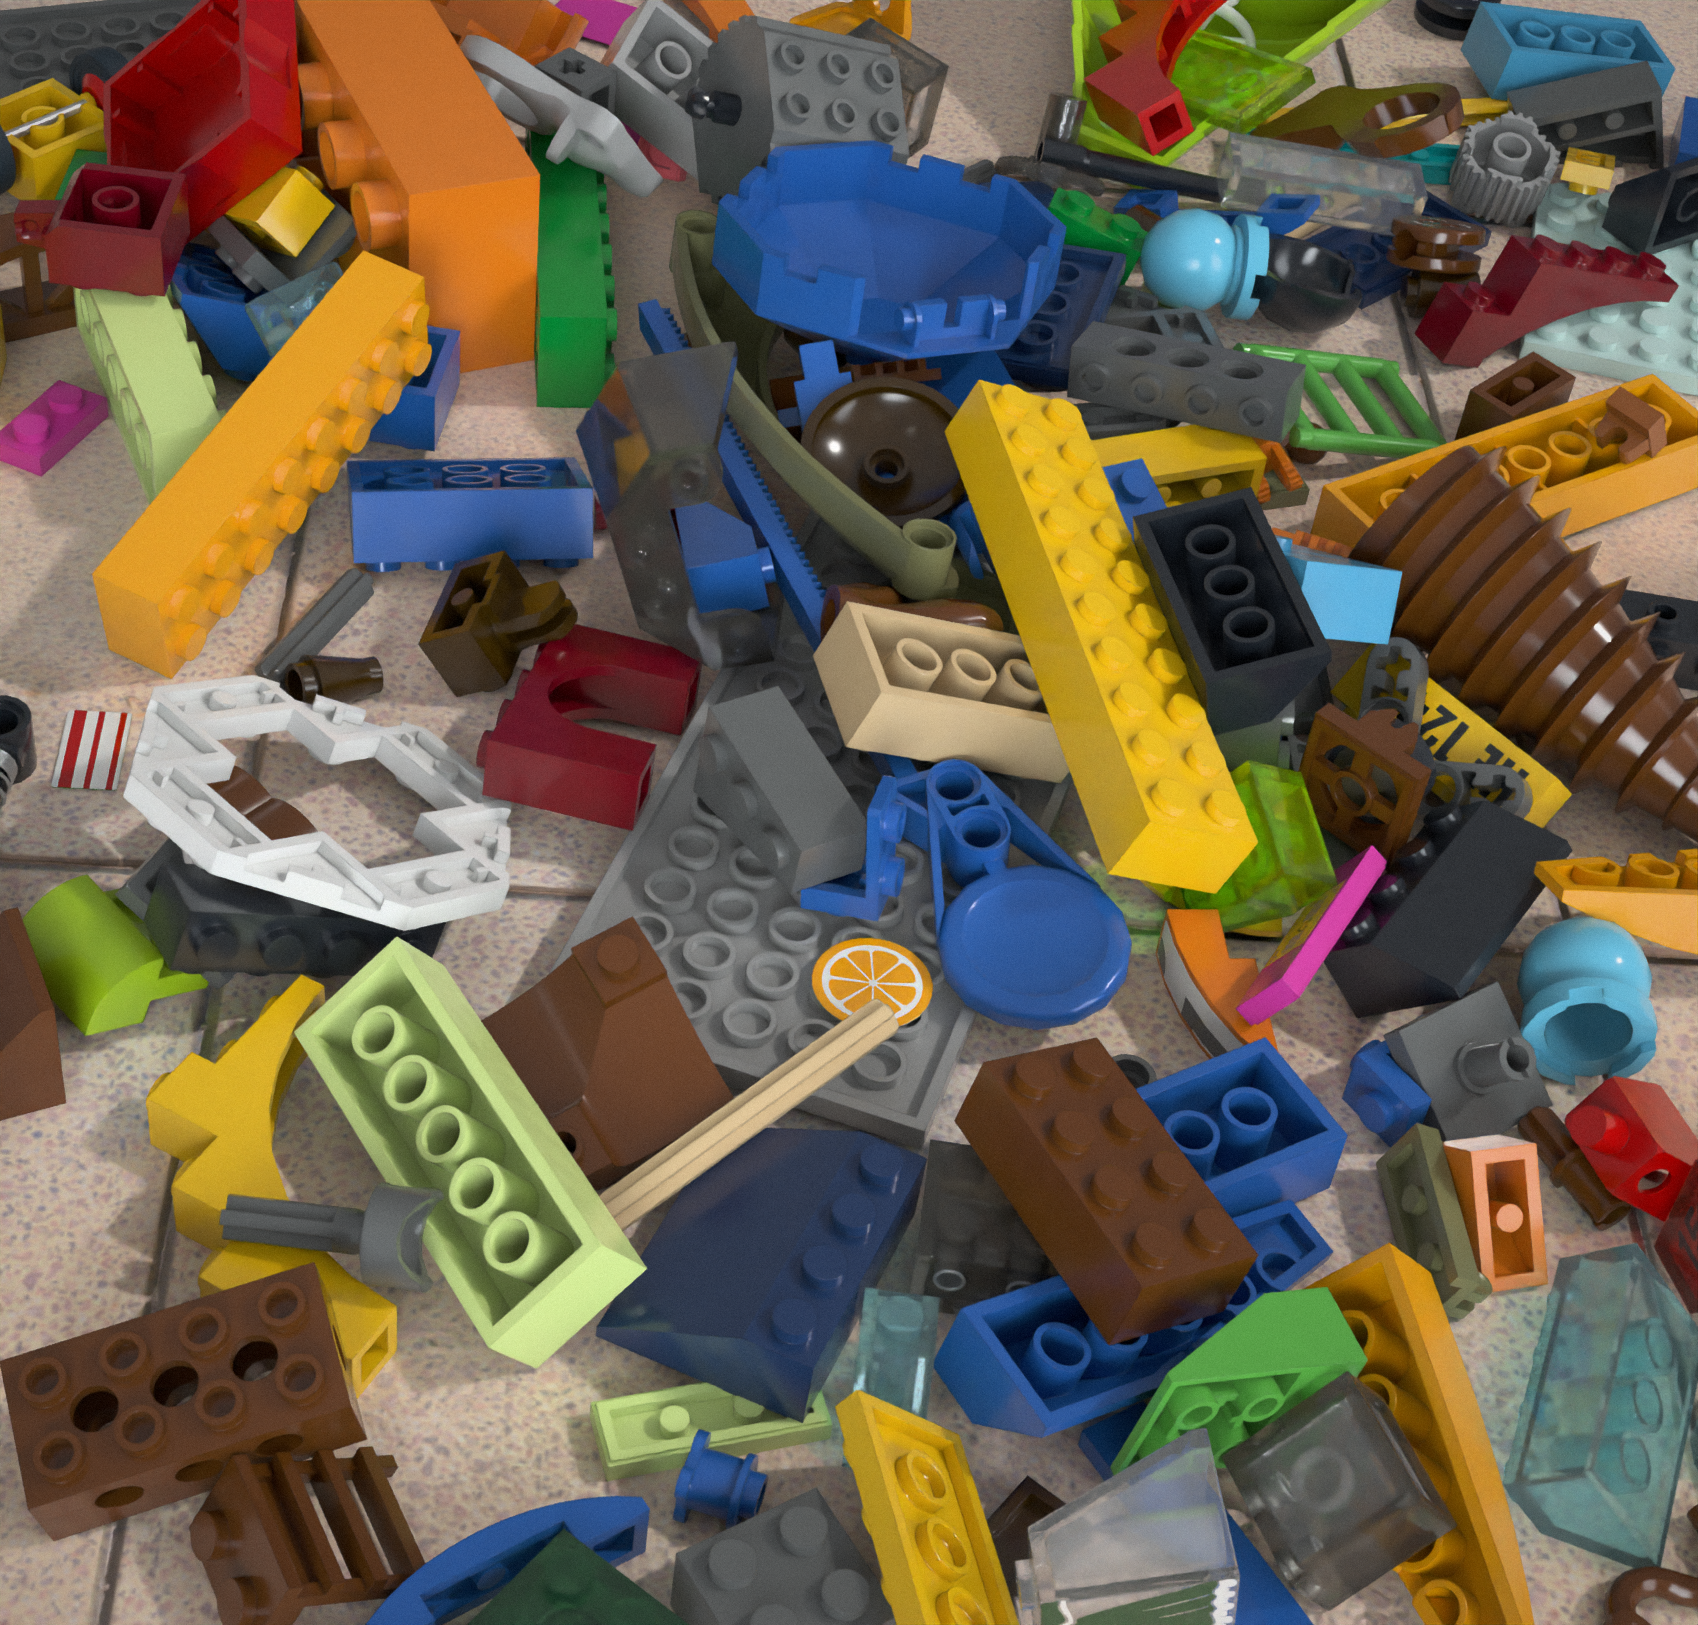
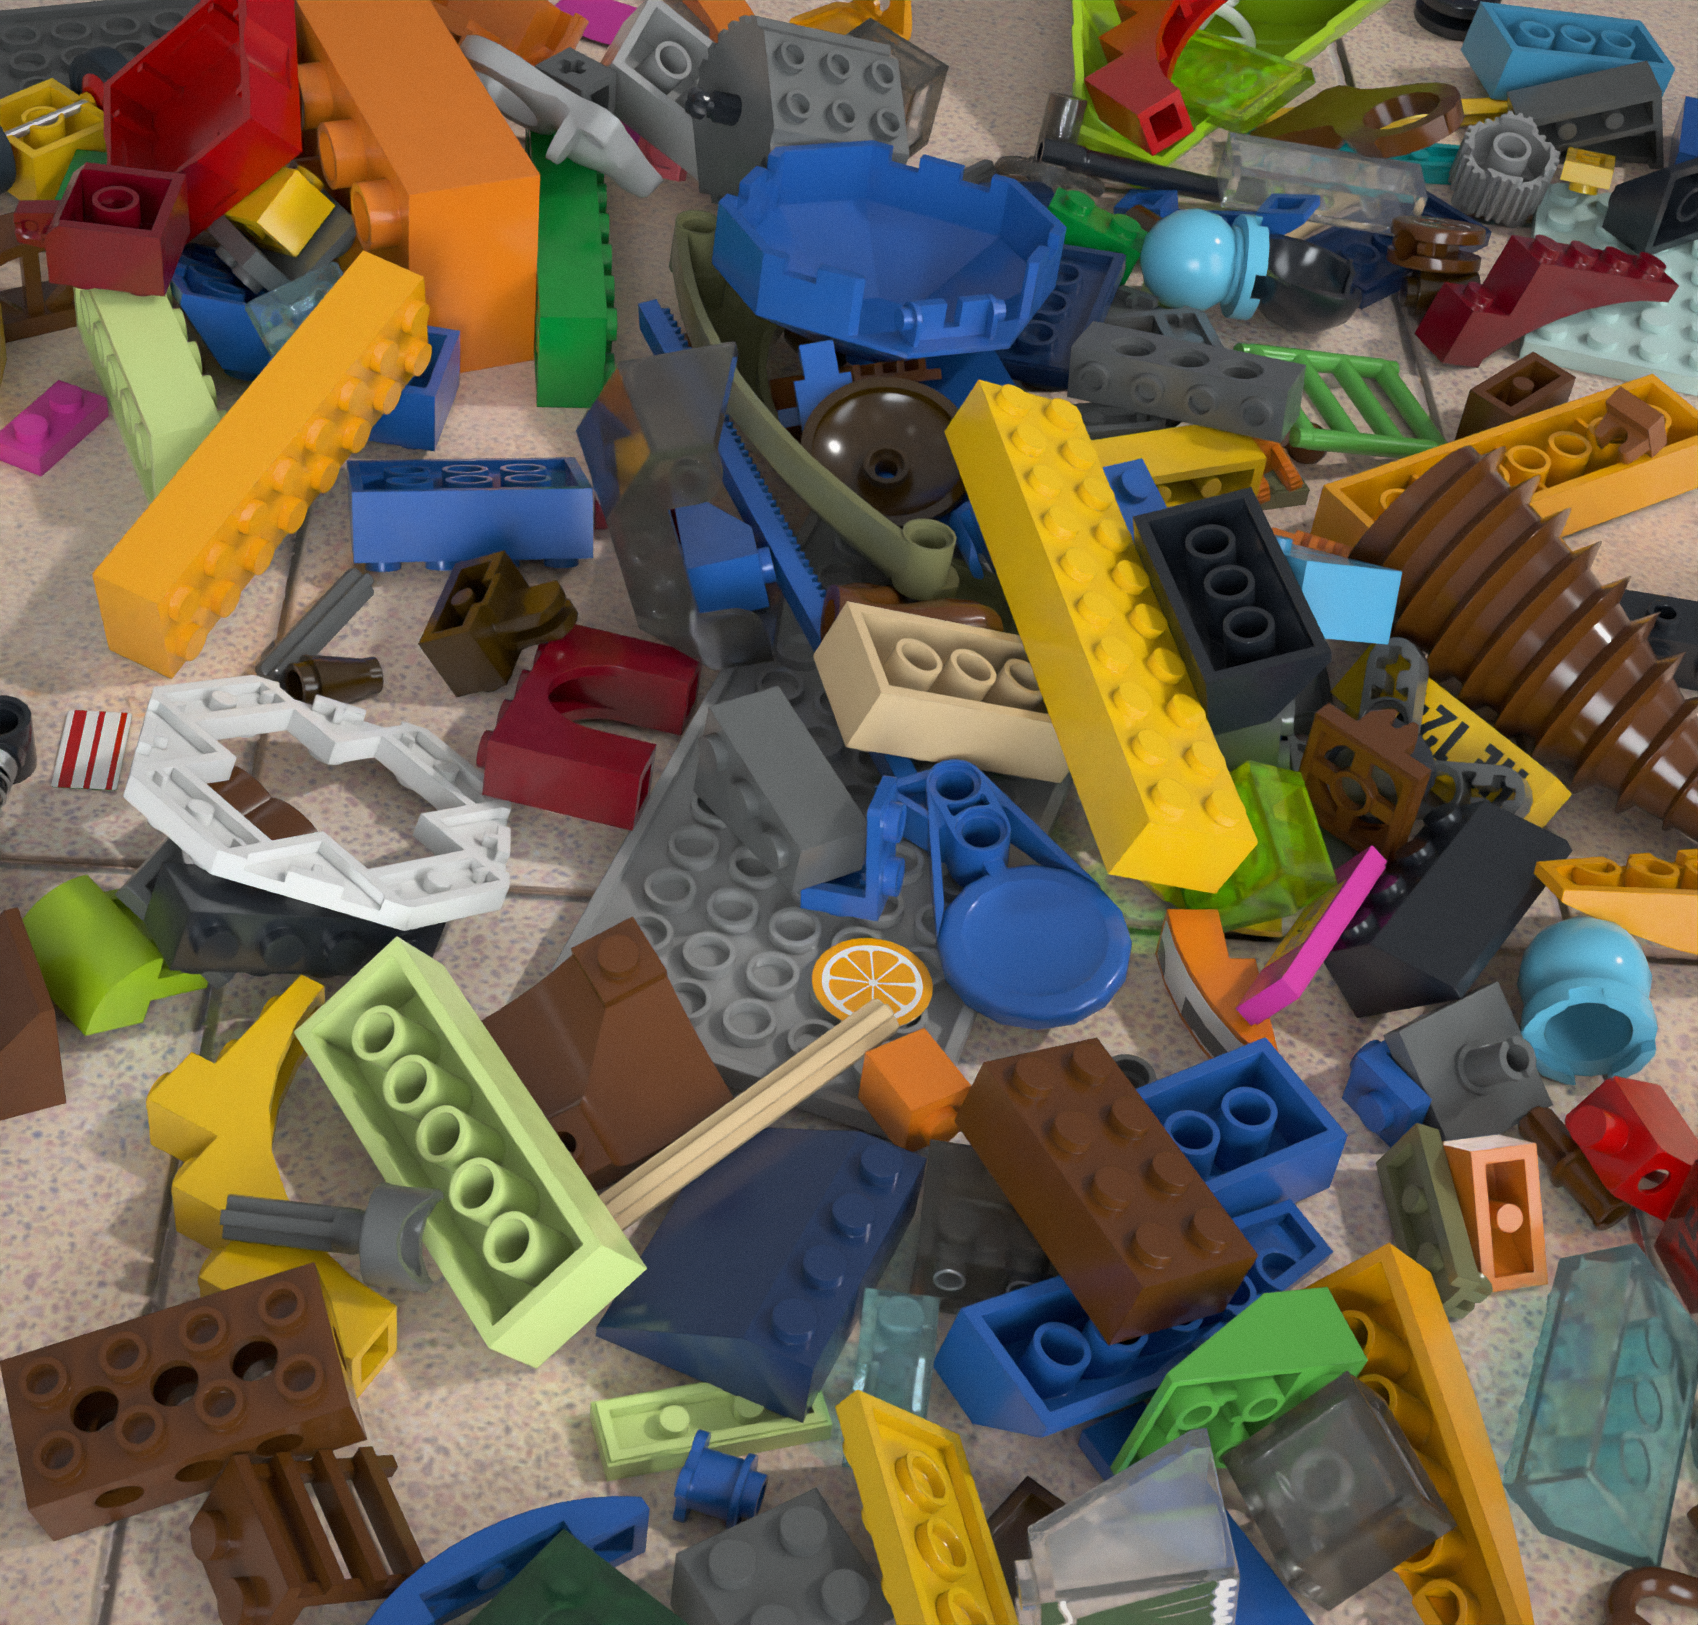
(913, 1090): none -> orange brick

